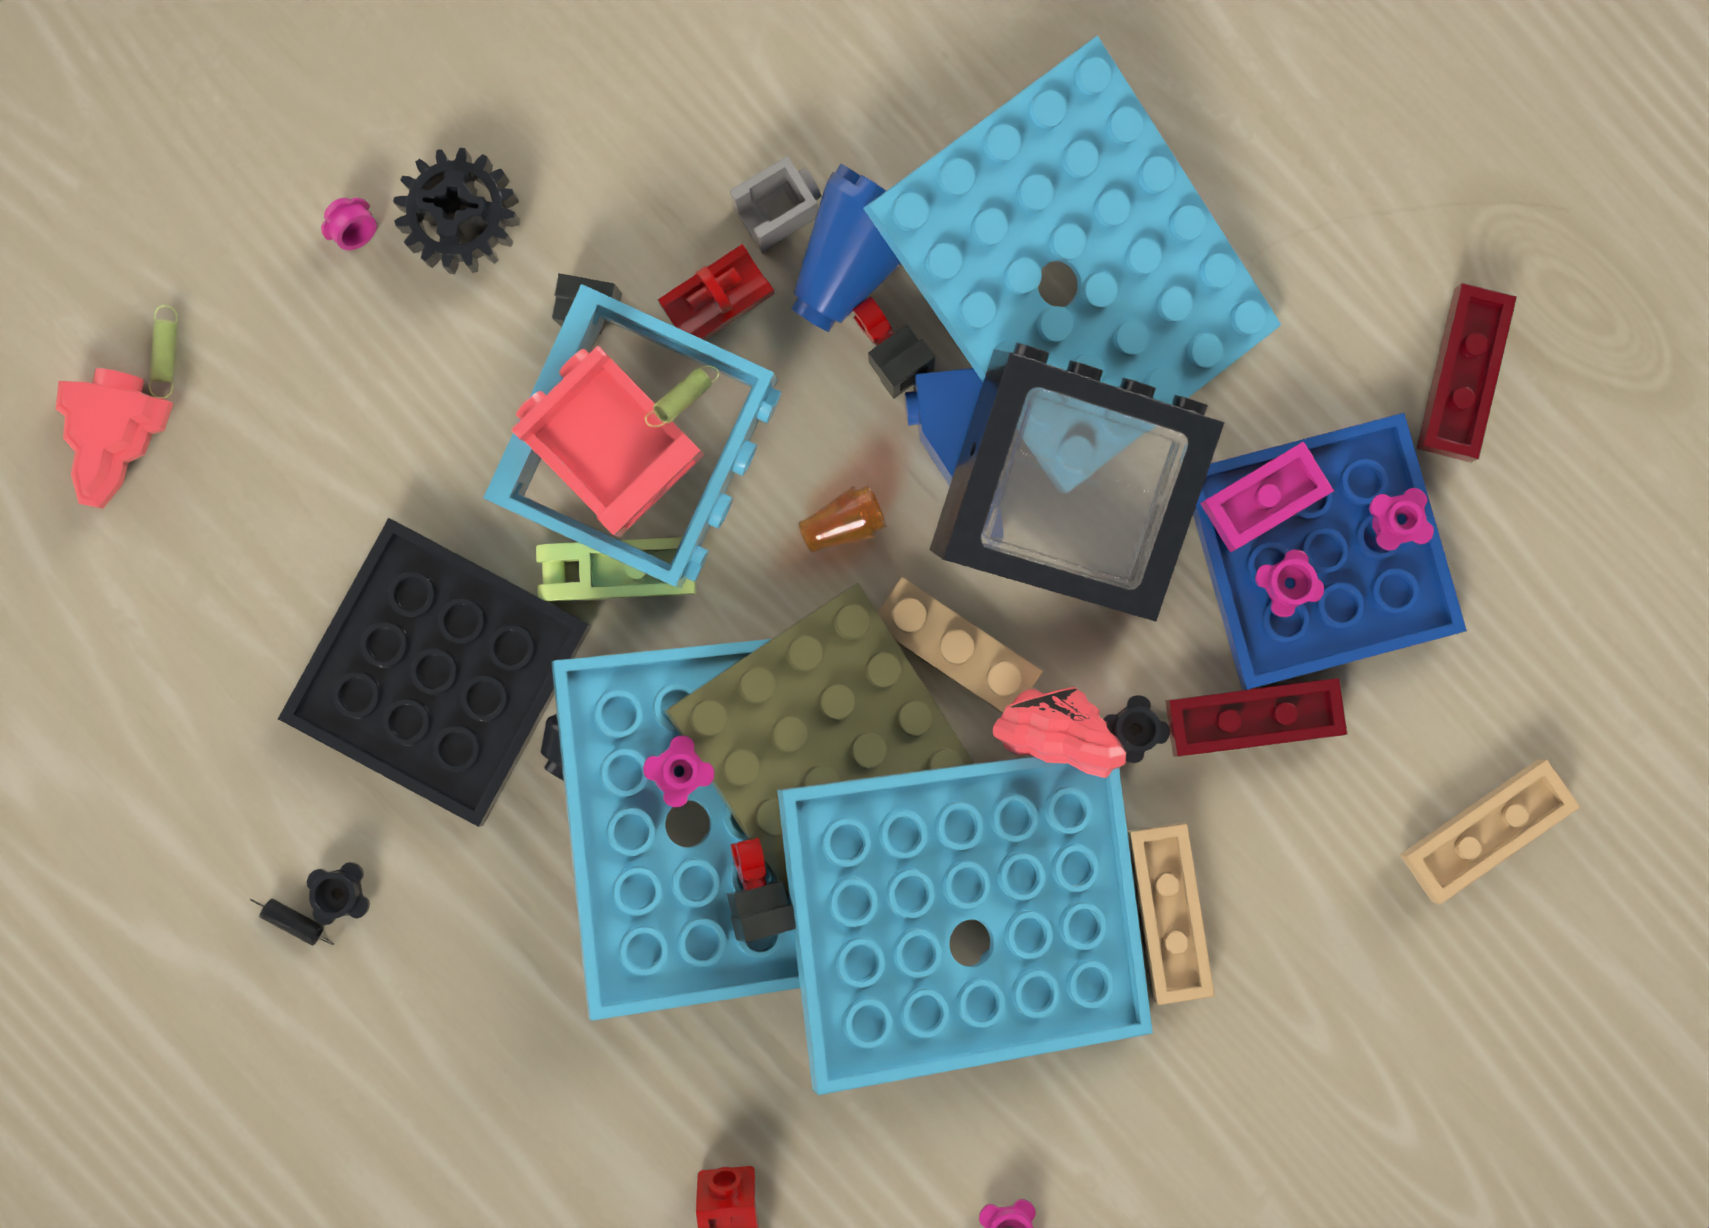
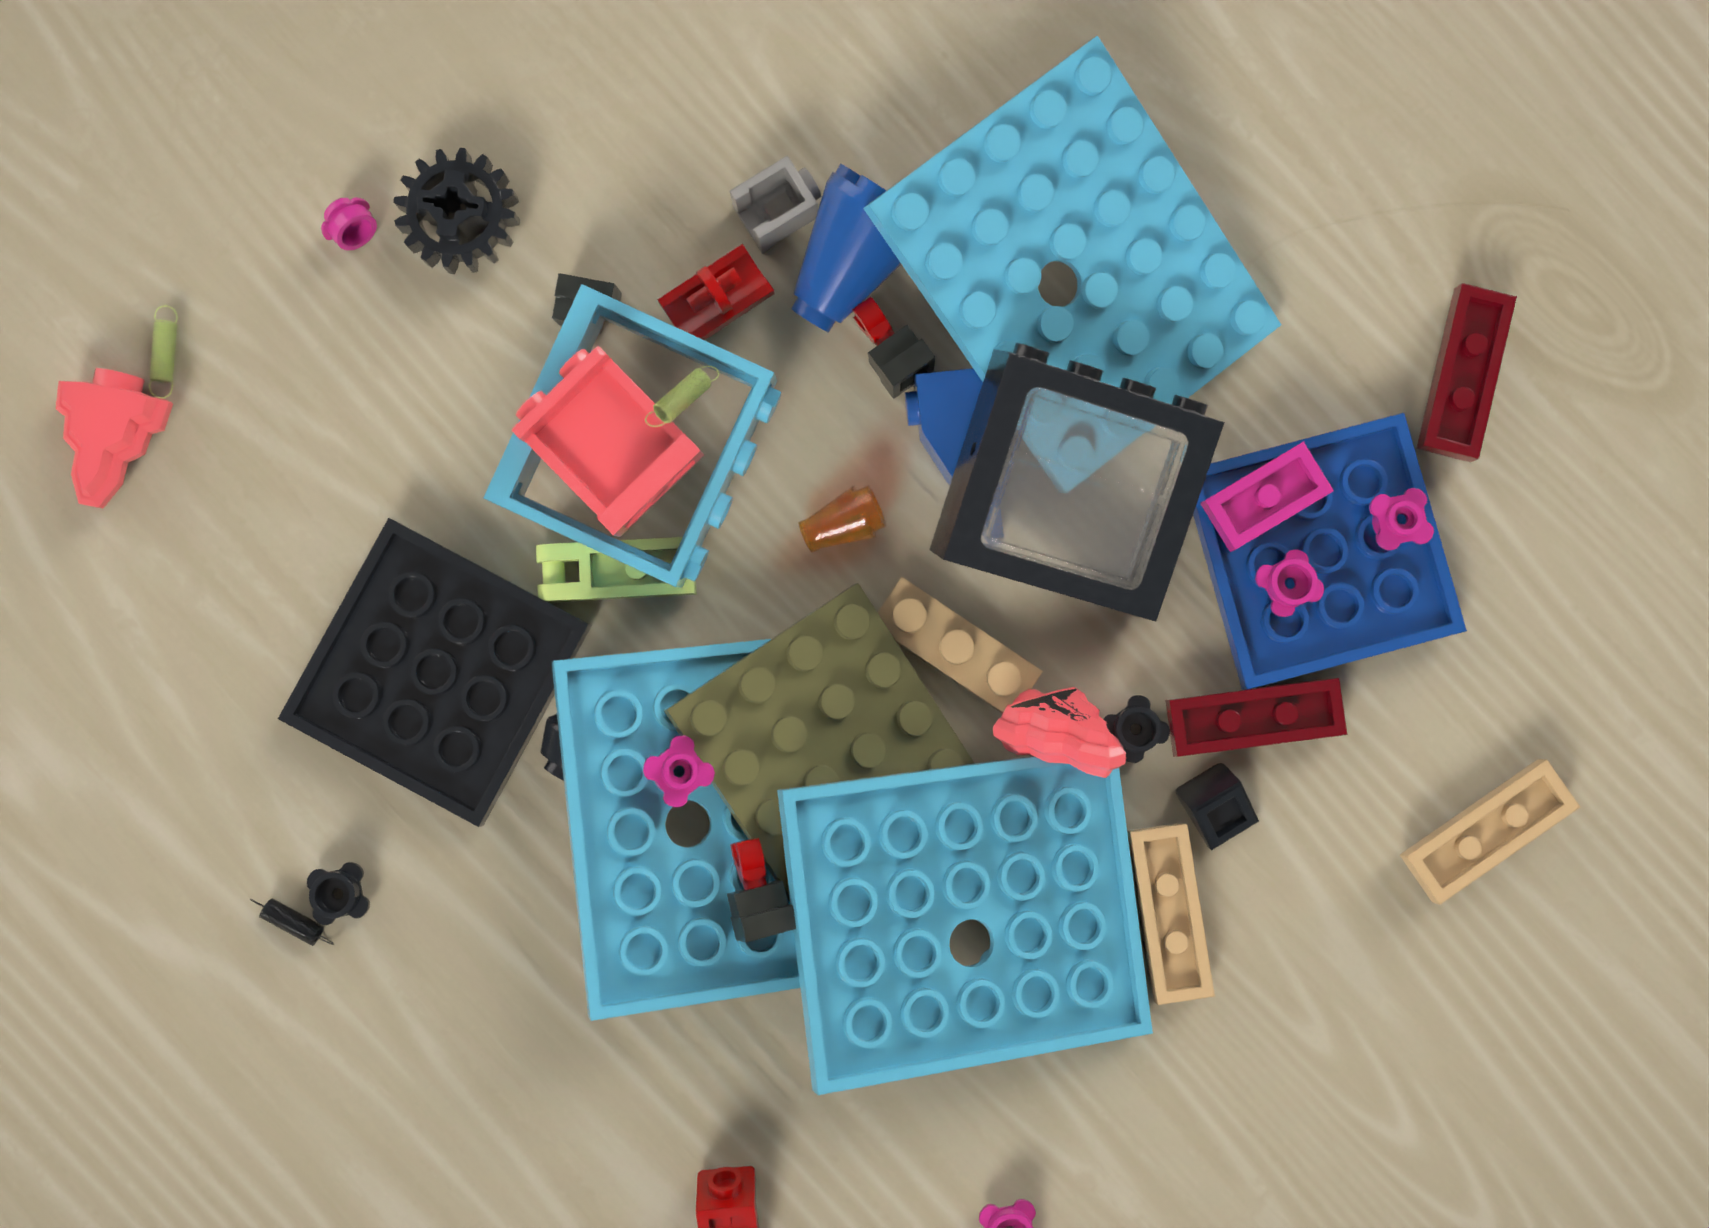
(1217, 805): none -> black slope

